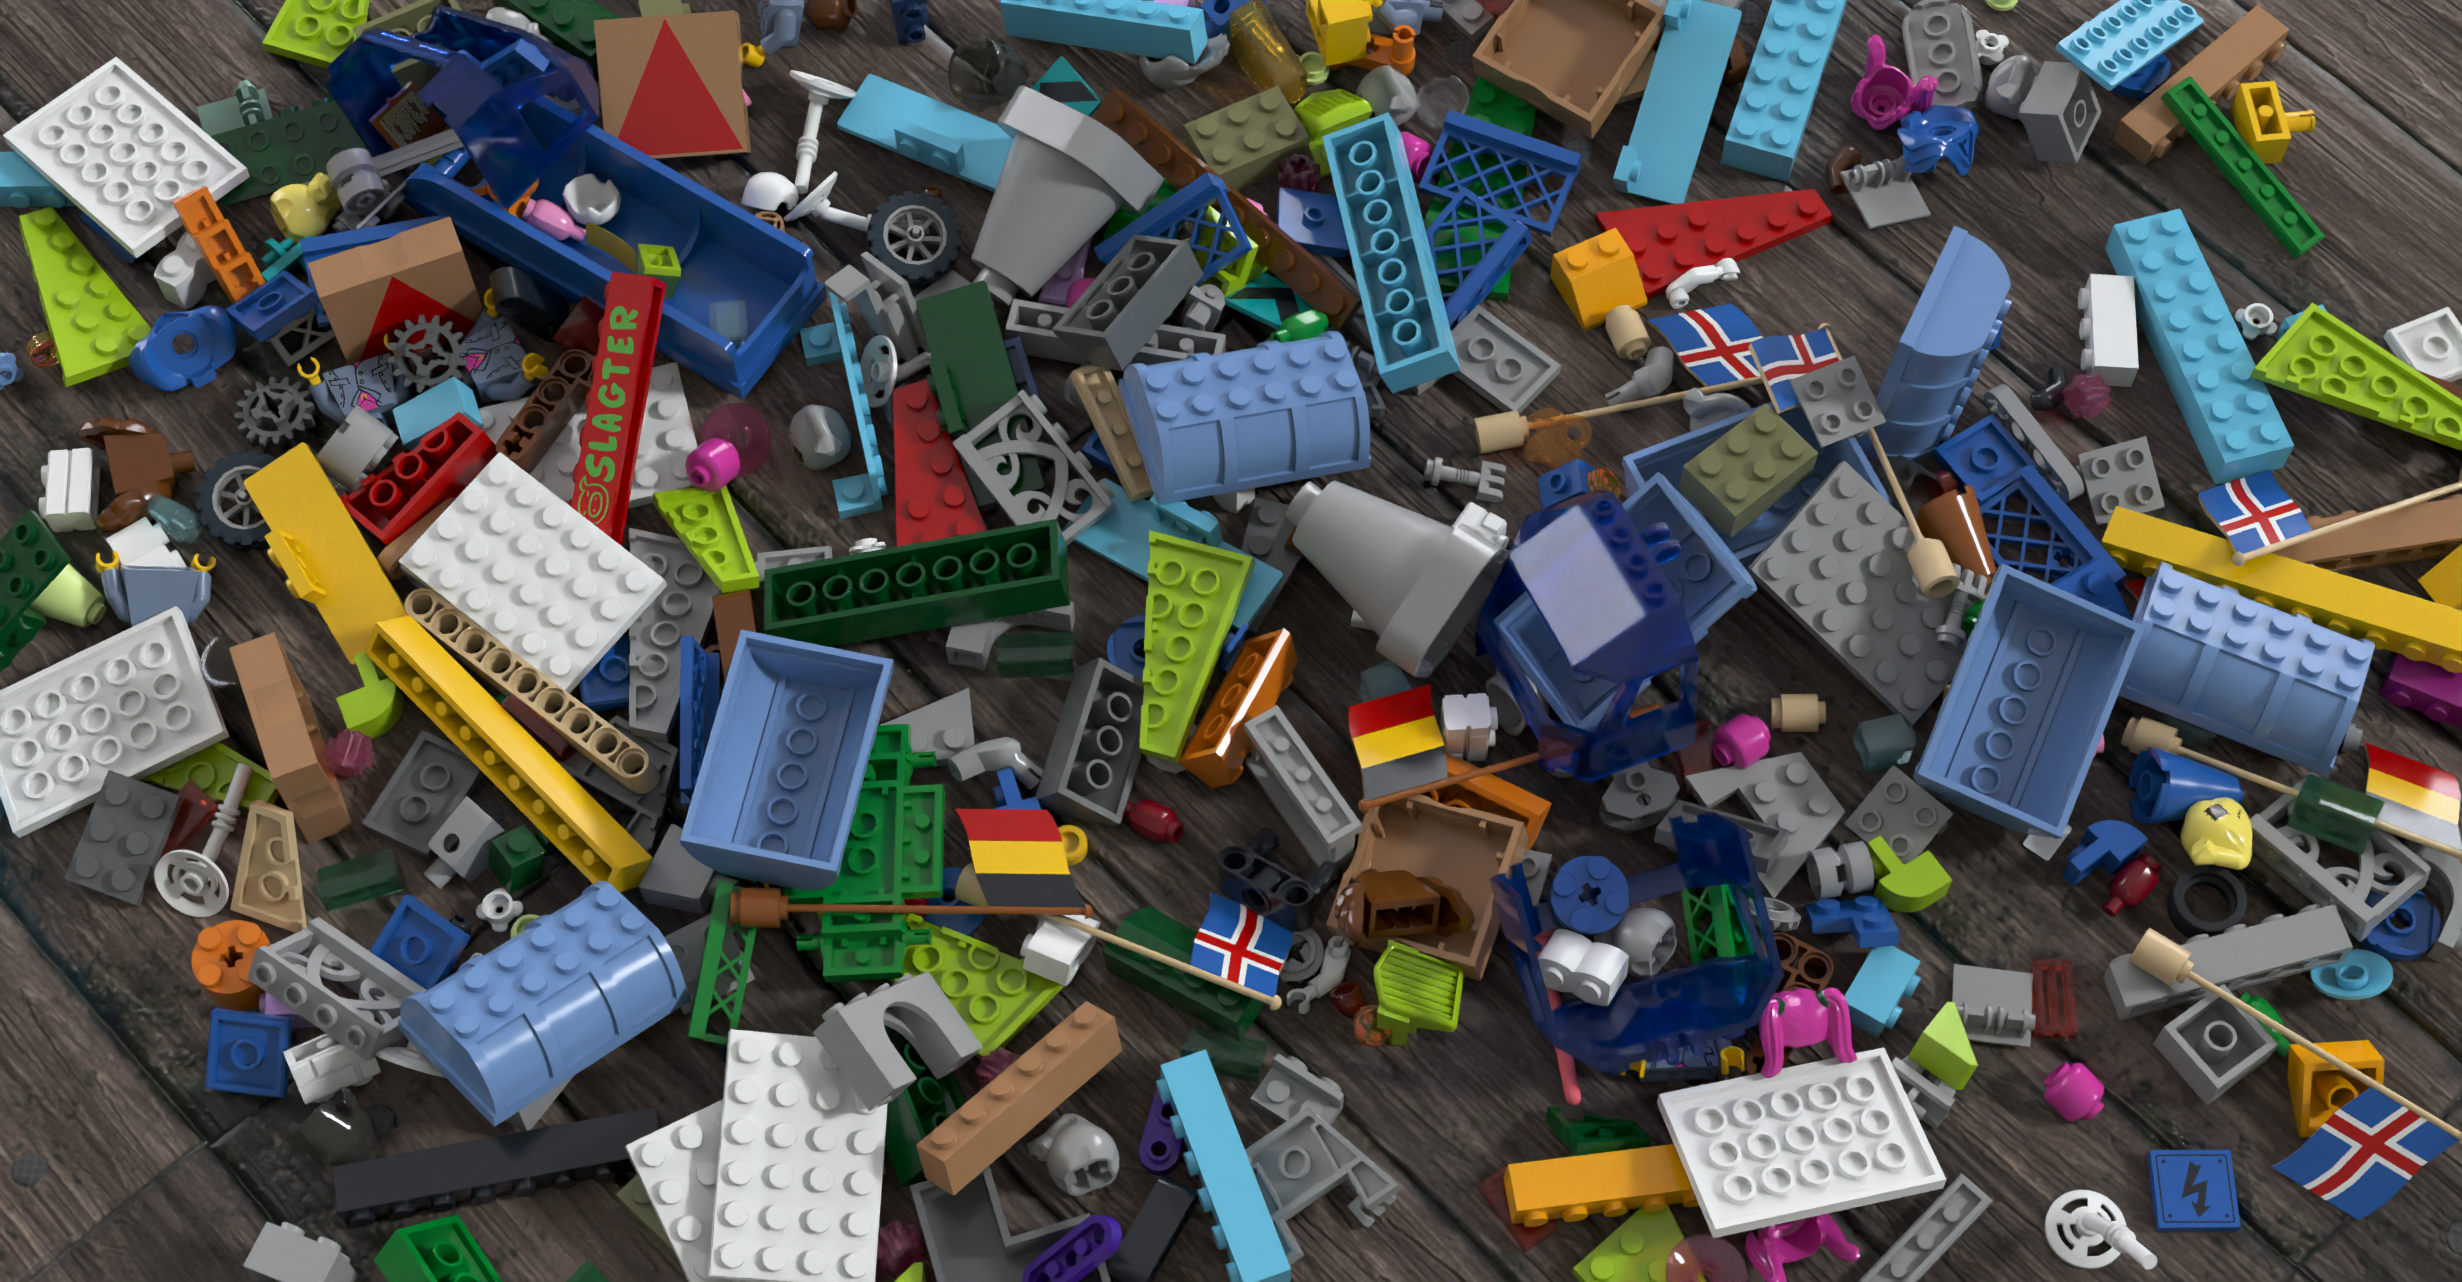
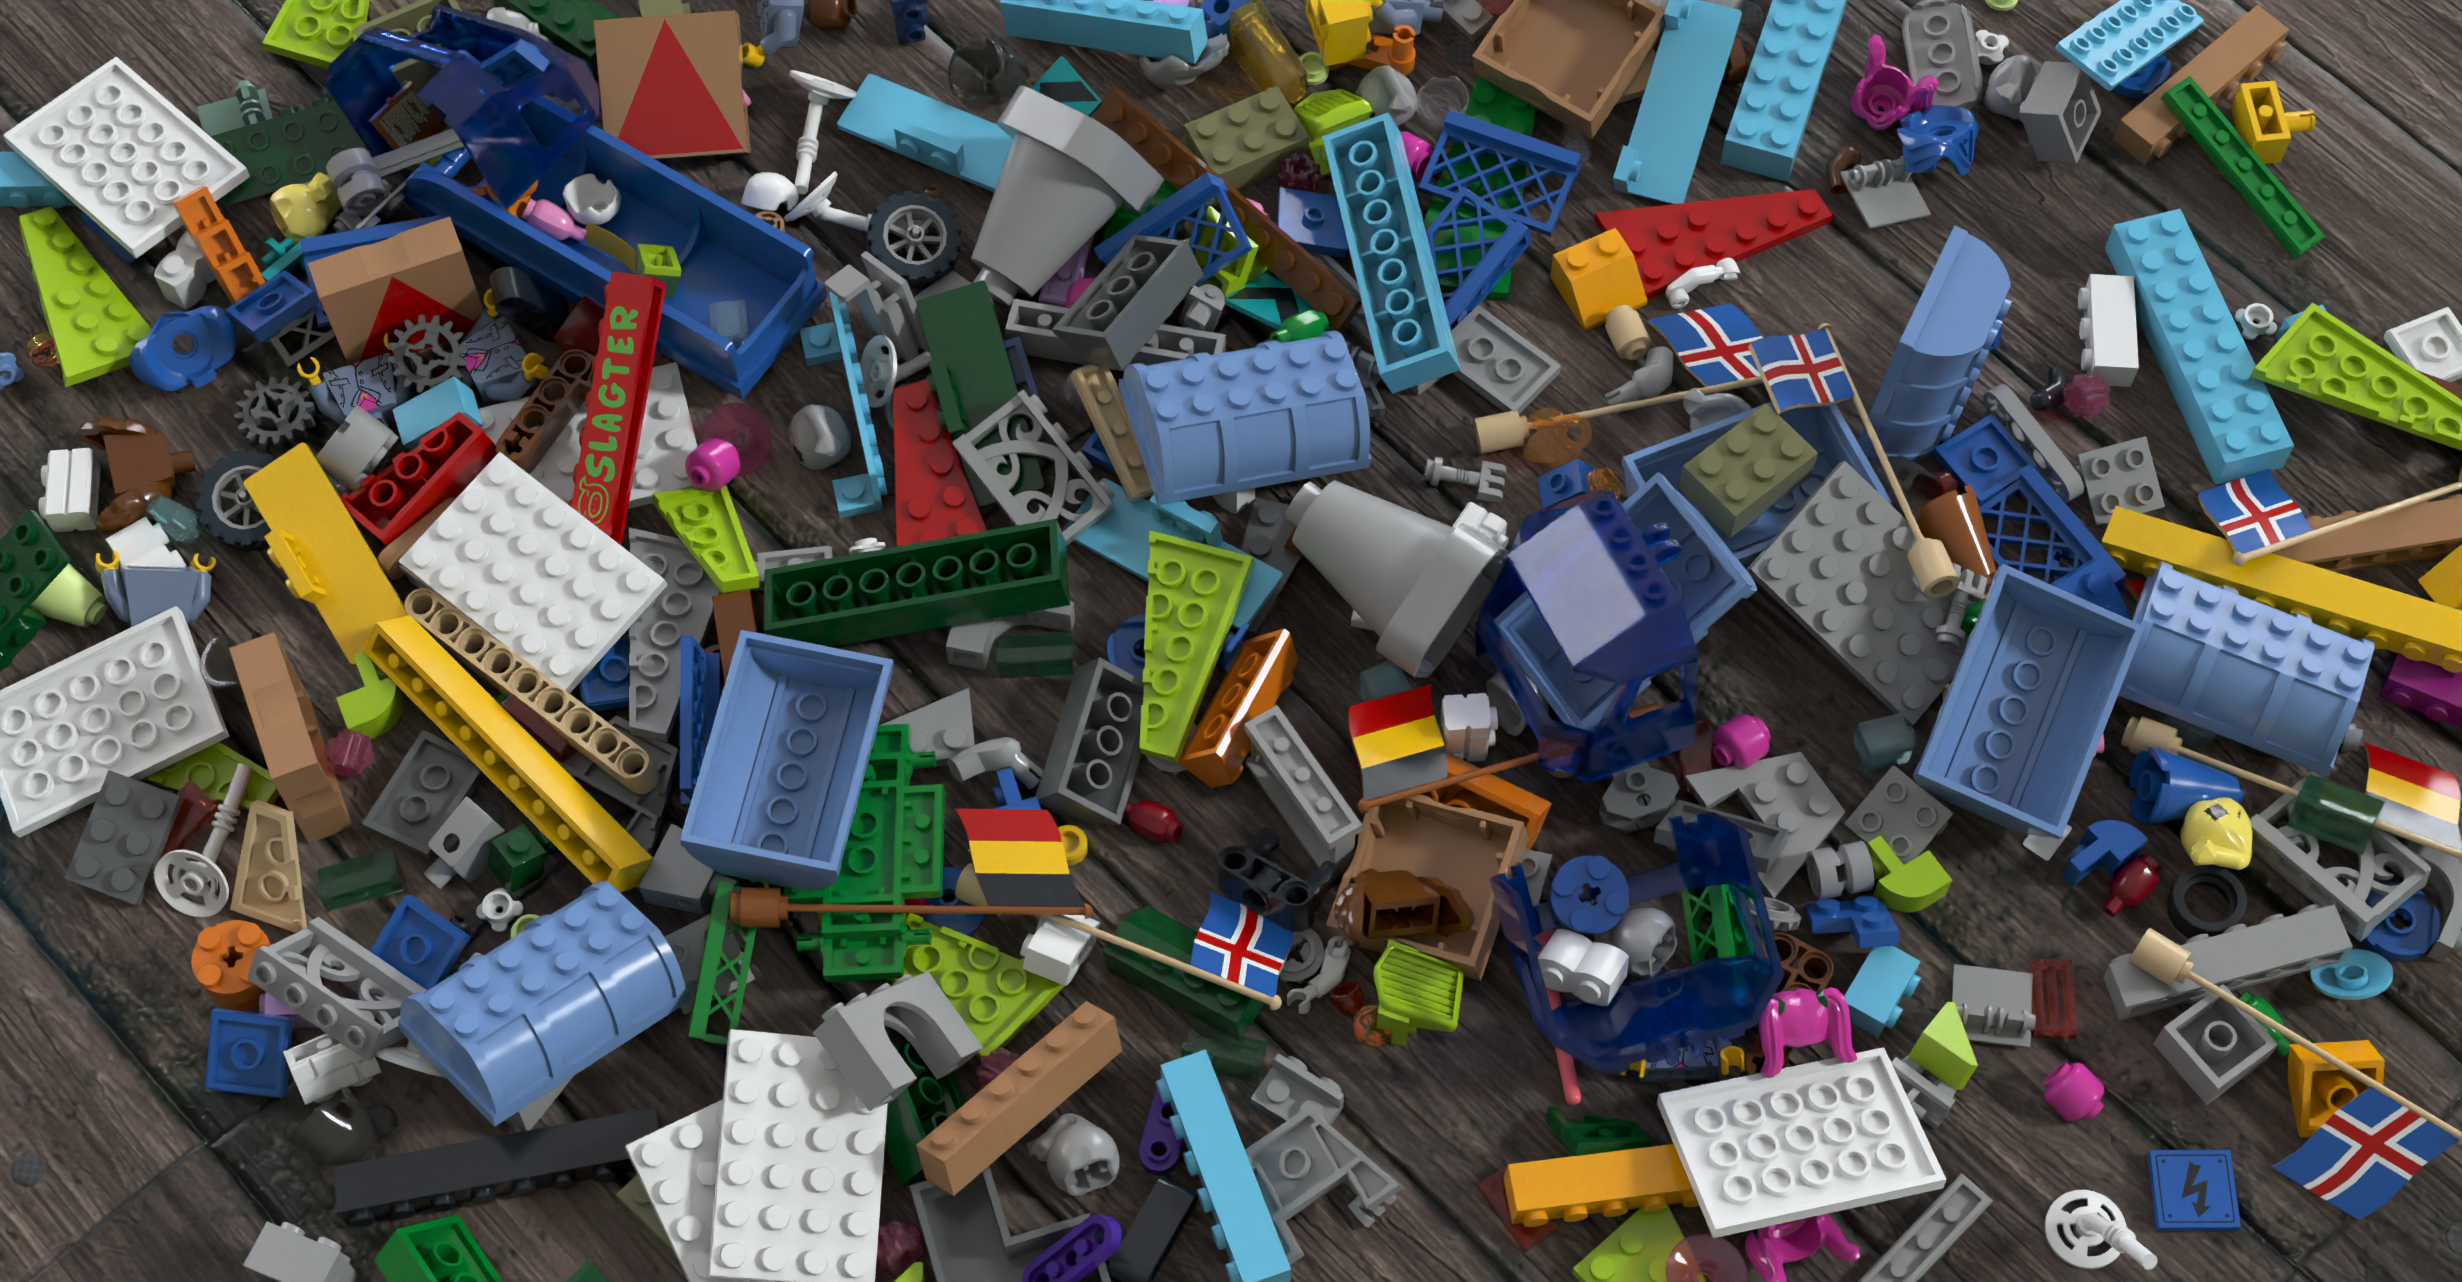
(1797, 712): tan brick -> none
(1837, 401): light grey hinge -> none

